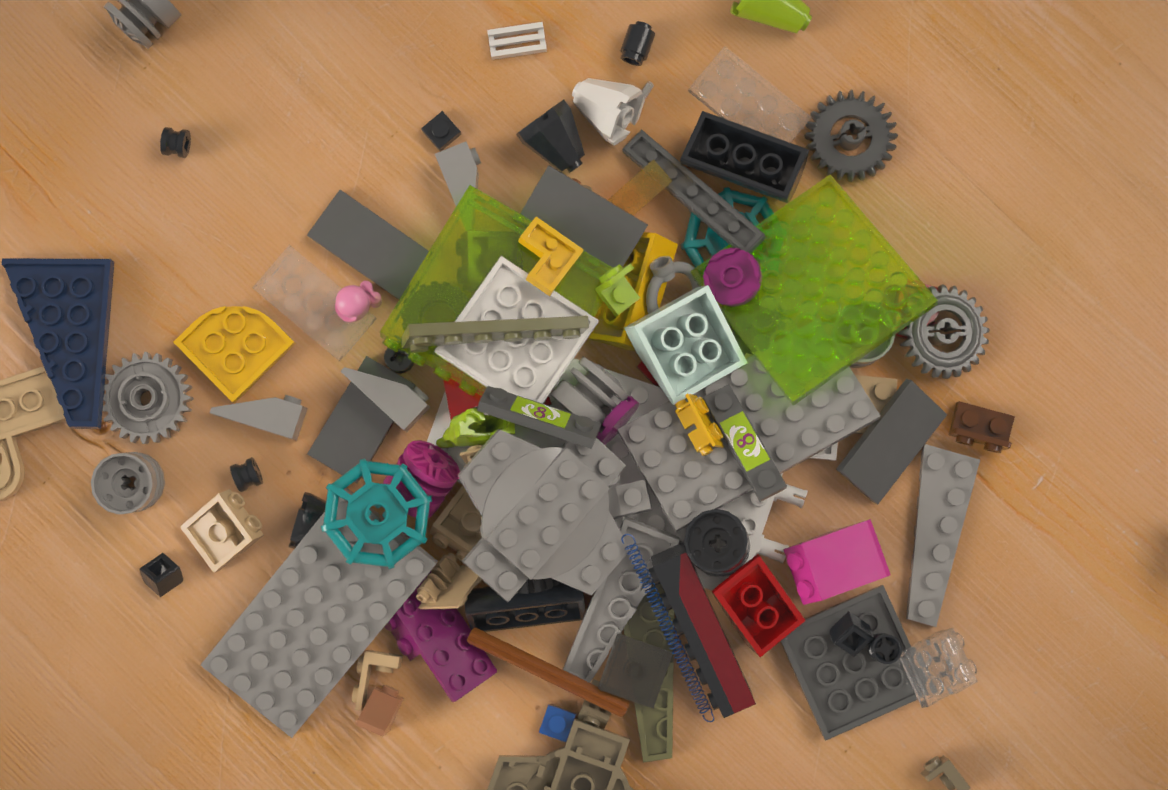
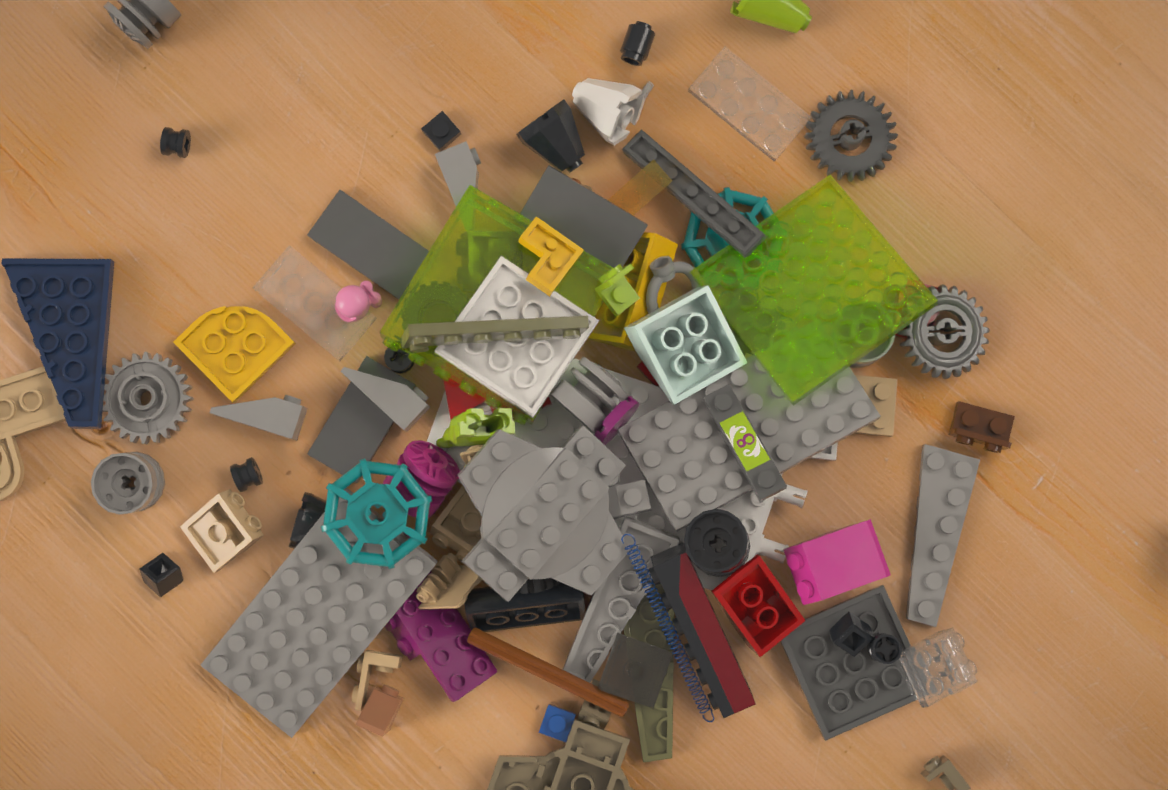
(515, 30): white tile -> none
(539, 417): dark grey plate -> none
(695, 413): yellow hinge -> none
(733, 277): magenta tile -> none
(745, 157): black brick -> none
(891, 441): dark grey tile -> none

